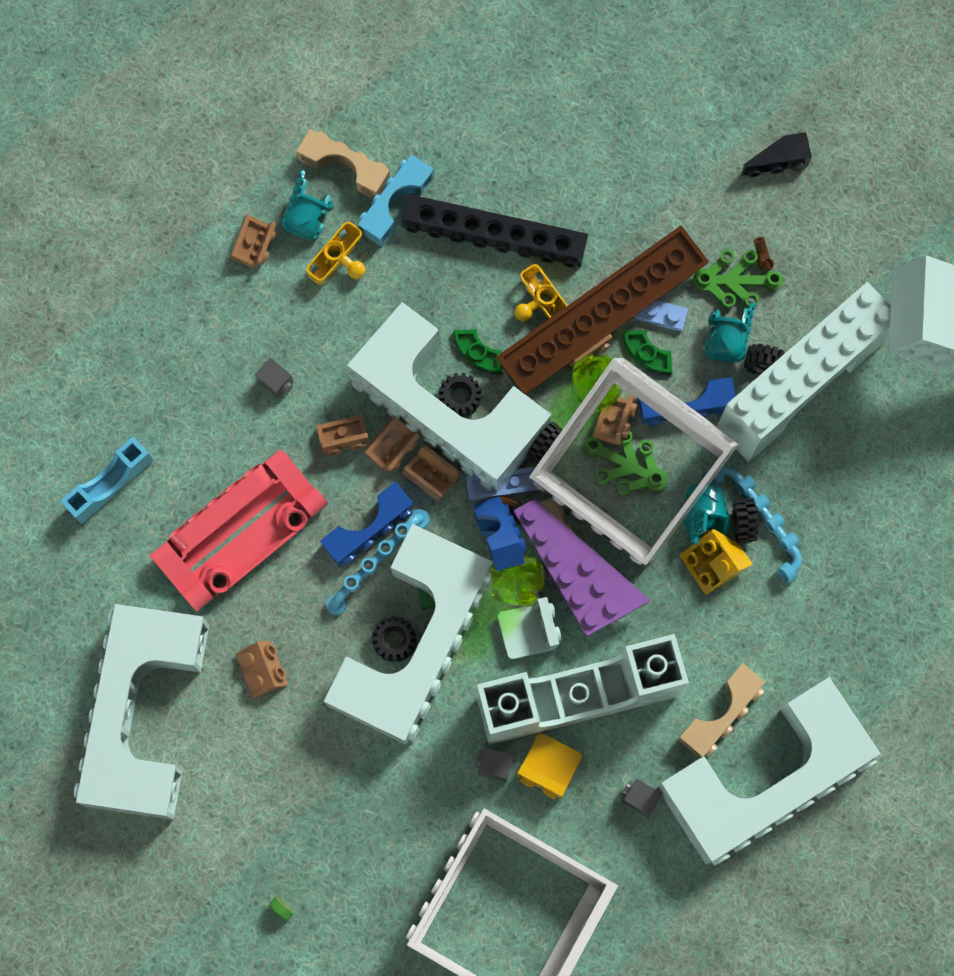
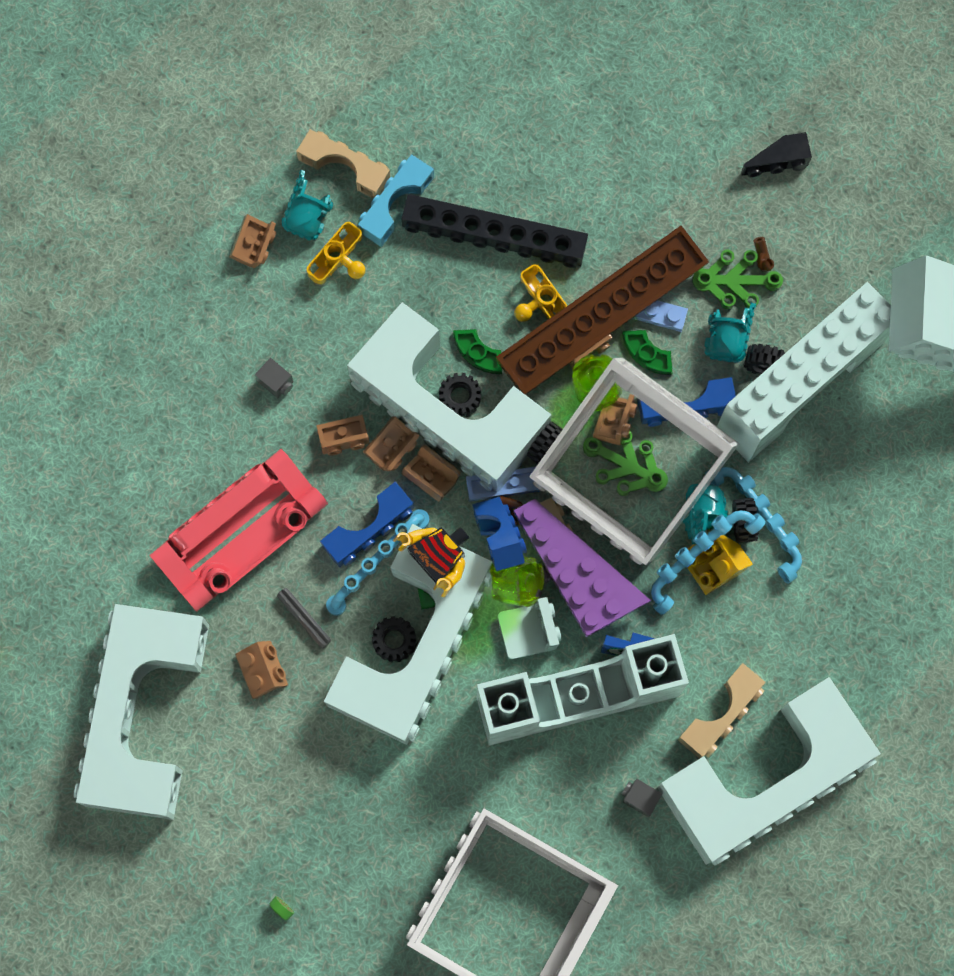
(91, 496): medium azure arch -> none
(304, 618): none -> dark grey axle
(437, 554): none -> torso
(494, 763): dark grey brick -> none
(549, 766): yellow bracket -> none
(616, 646): none -> blue slope
(703, 543): none -> medium azure bar

